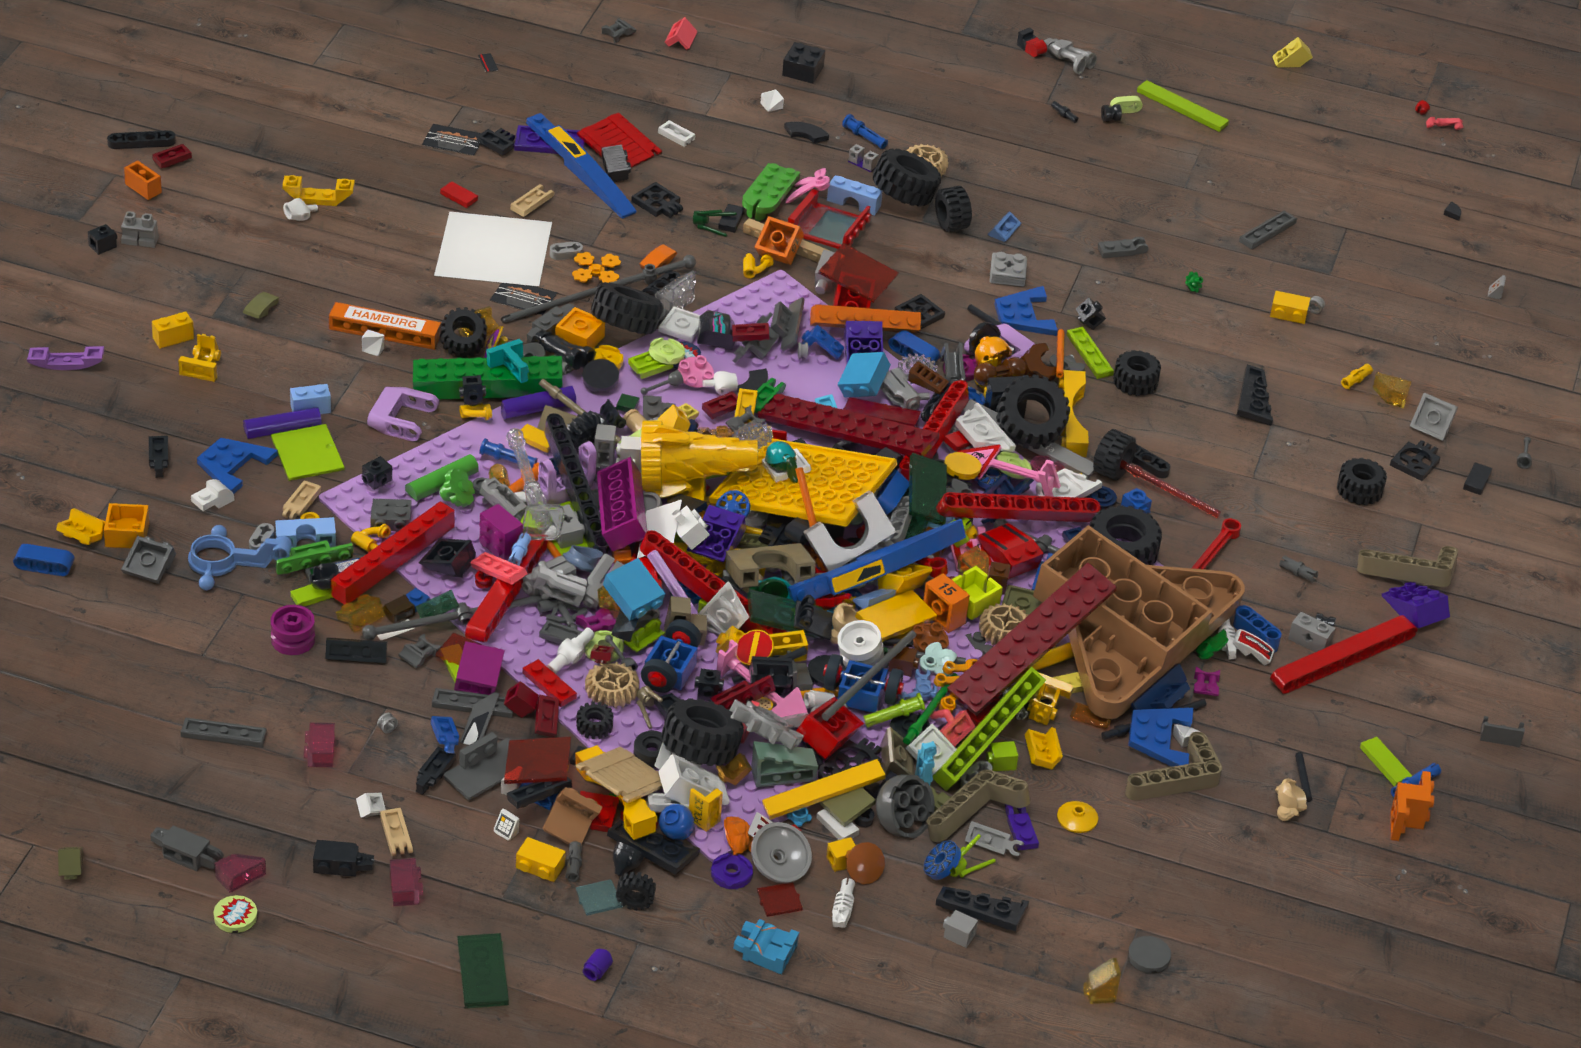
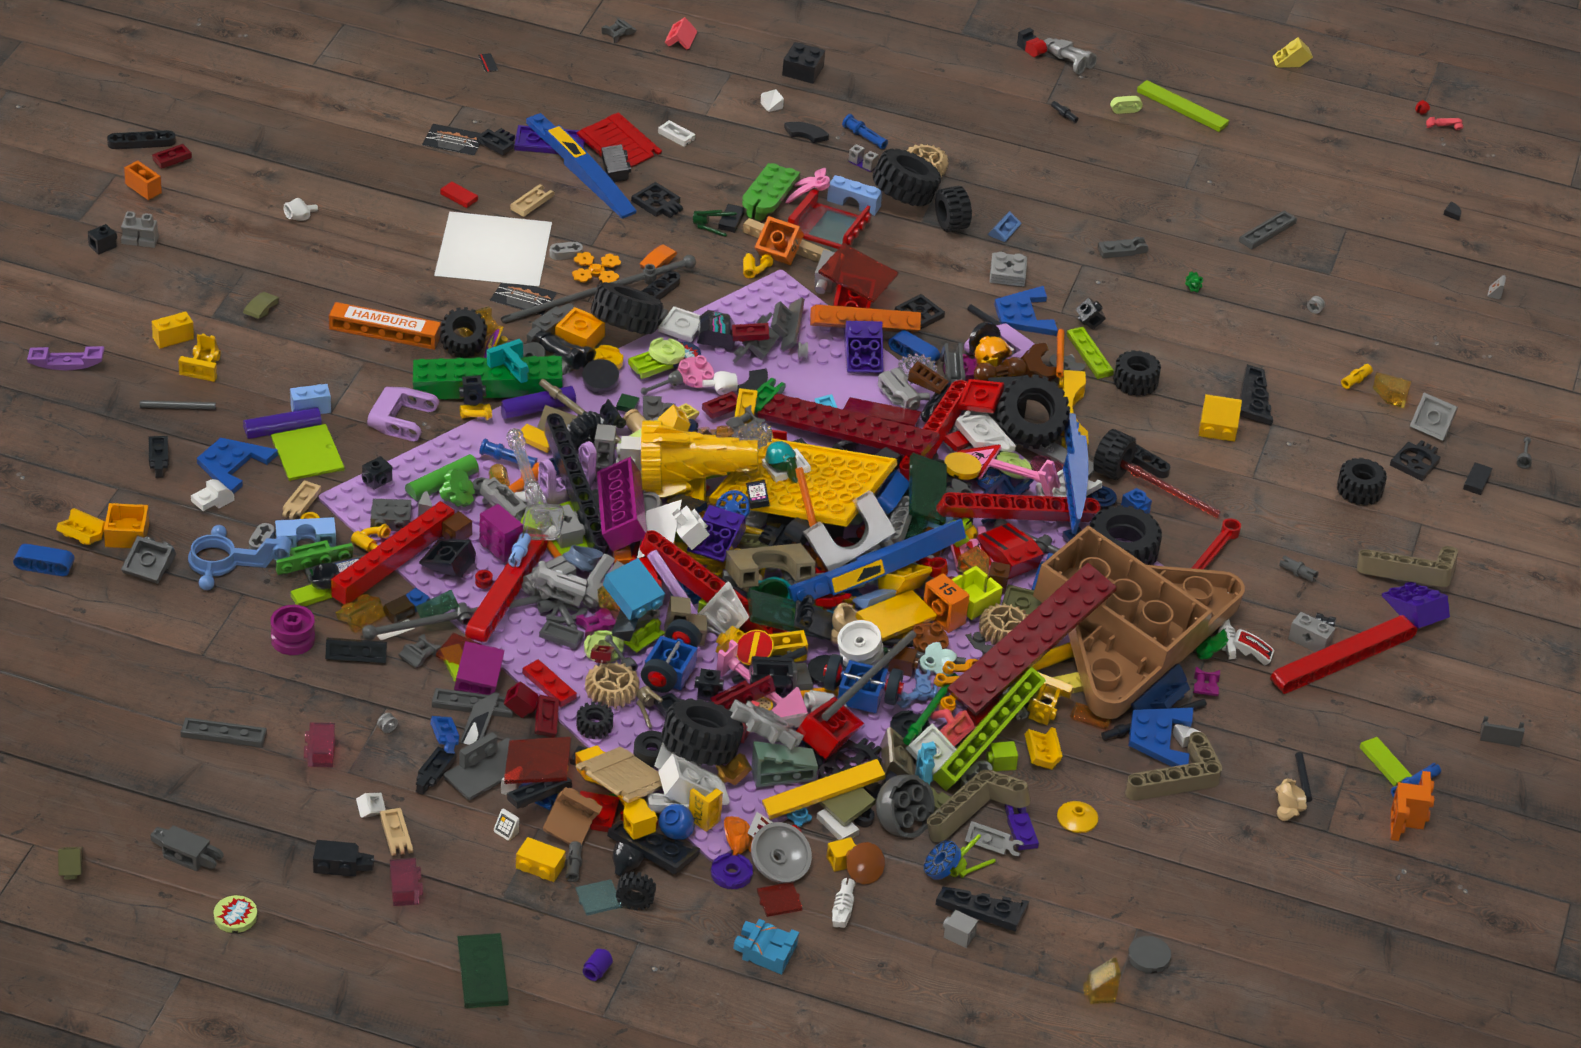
(178, 405): none -> dark grey bar
(239, 870): clear pink slope -> none
(311, 196): yellow slope -> none
(373, 343): white slope -> none
(424, 503): none -> light grey slope
(457, 527): none -> reddish brown brick
(498, 568): coral tile -> none
(571, 650): white pin -> none
(678, 292): clear slope -> none
(757, 494): none -> tile
(825, 340): blue bracket -> none
(864, 374): dark azure brick -> none
(903, 708): lime pin -> none
(981, 396): none -> red tile
(1075, 471): none -> slope
(1111, 112): black wheel -> none
(1220, 418): none -> yellow slope
(1254, 623): blue beam -> none
(1290, 307): yellow brick -> none

